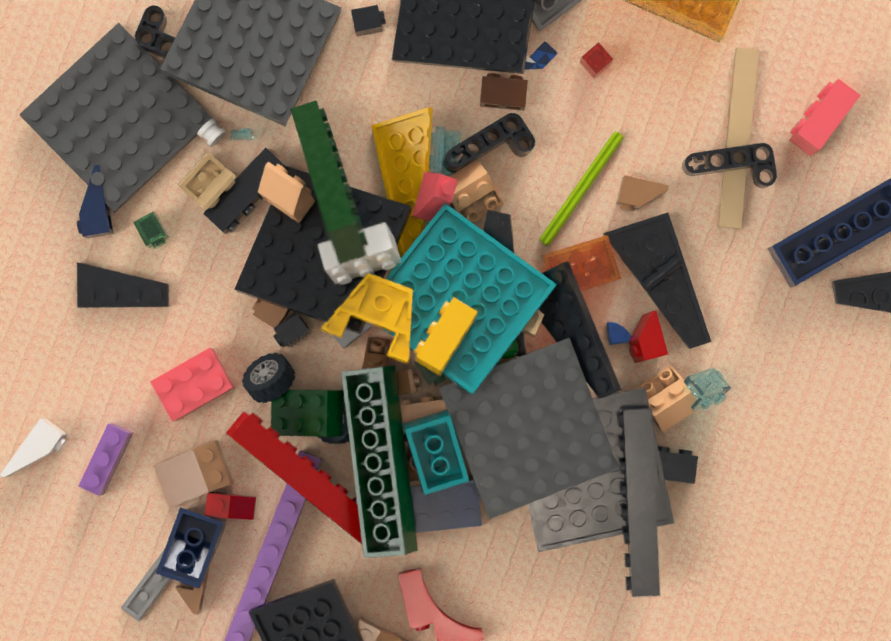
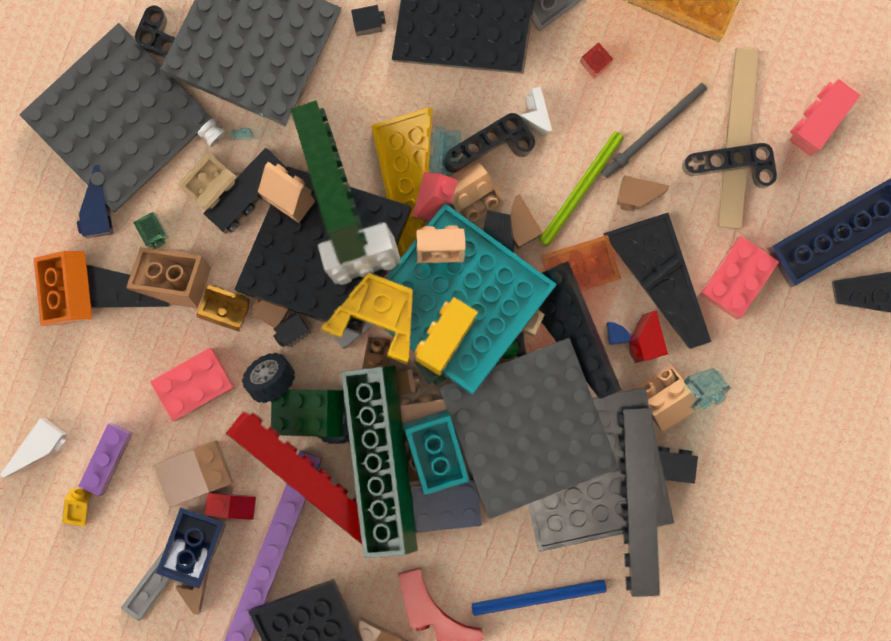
(62, 288): none -> orange brick
(76, 507): none -> yellow bracket
(170, 276): none -> medium nougat slope
(223, 307): none -> pearl gold bracket
(440, 245): none -> light nougat slope
(503, 92): reddish brown brick -> none
(523, 223): none -> medium nougat slope
(538, 118): none -> white slope
(539, 597): none -> blue axle
(540, 57): sticker -> none
(622, 158): none -> dark grey bar
(739, 278): none -> coral brick

